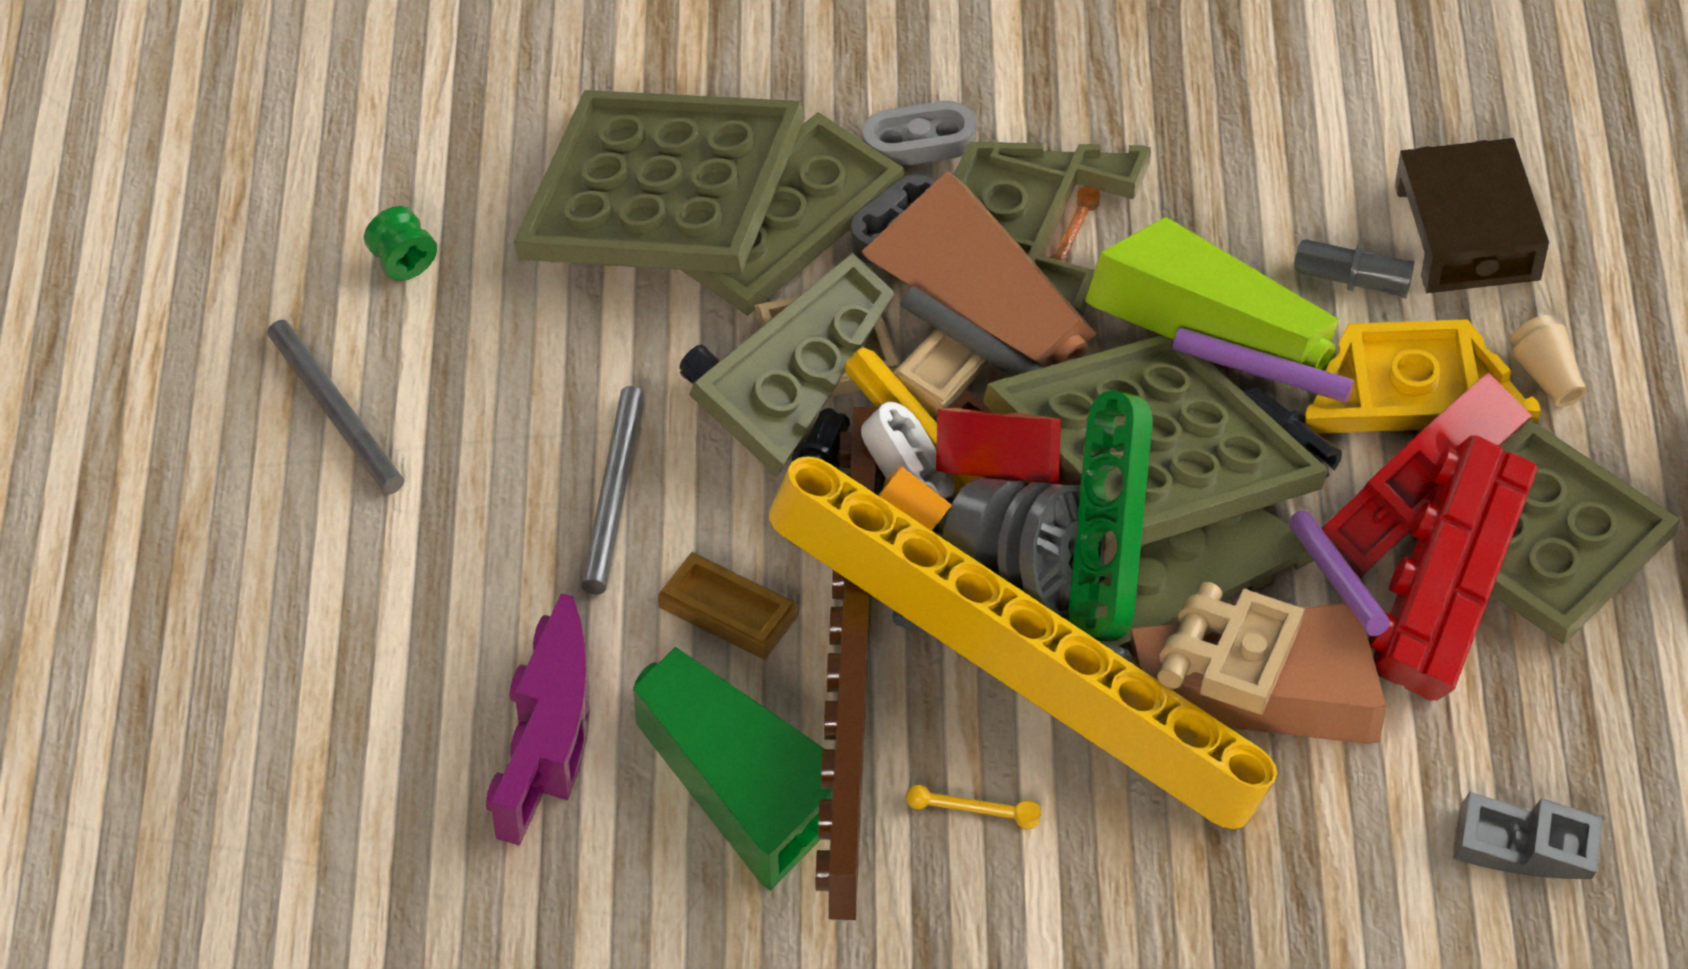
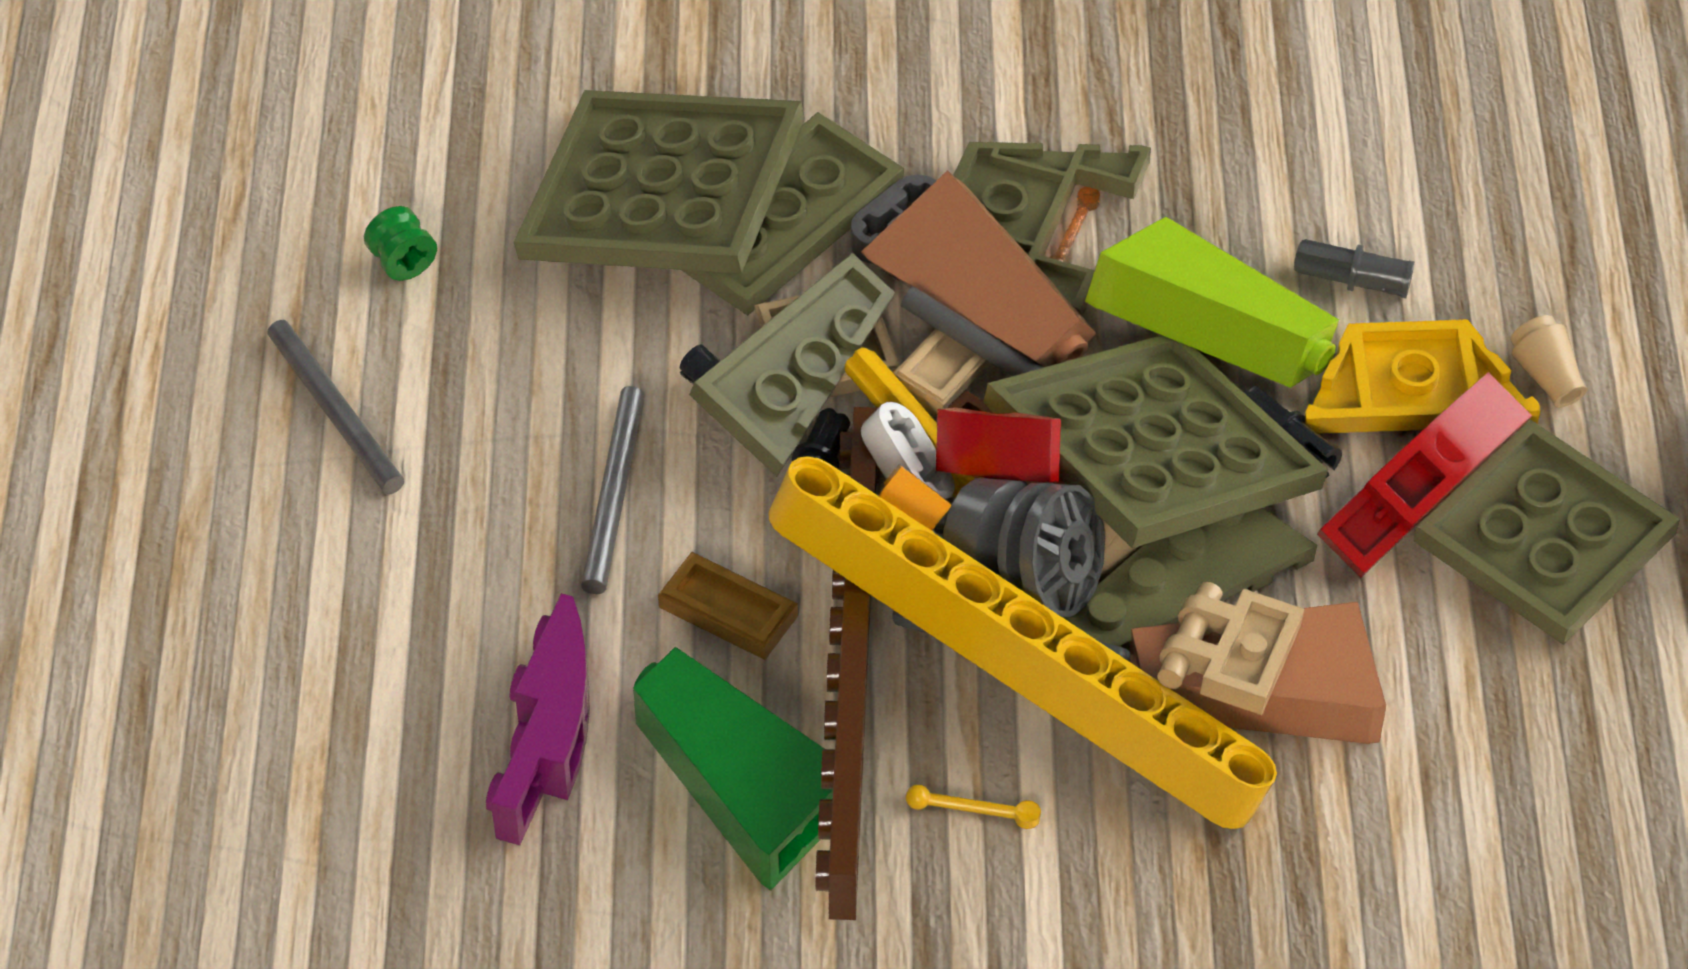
(921, 132): light grey plate -> none
(1121, 516): green beam -> none
(1263, 365): medium lavender bar -> none
(1339, 573): medium lavender bar -> none
(1452, 566): red brick -> none
(1473, 214): dark brown panel -> none
(1538, 842): dark grey slope -> none

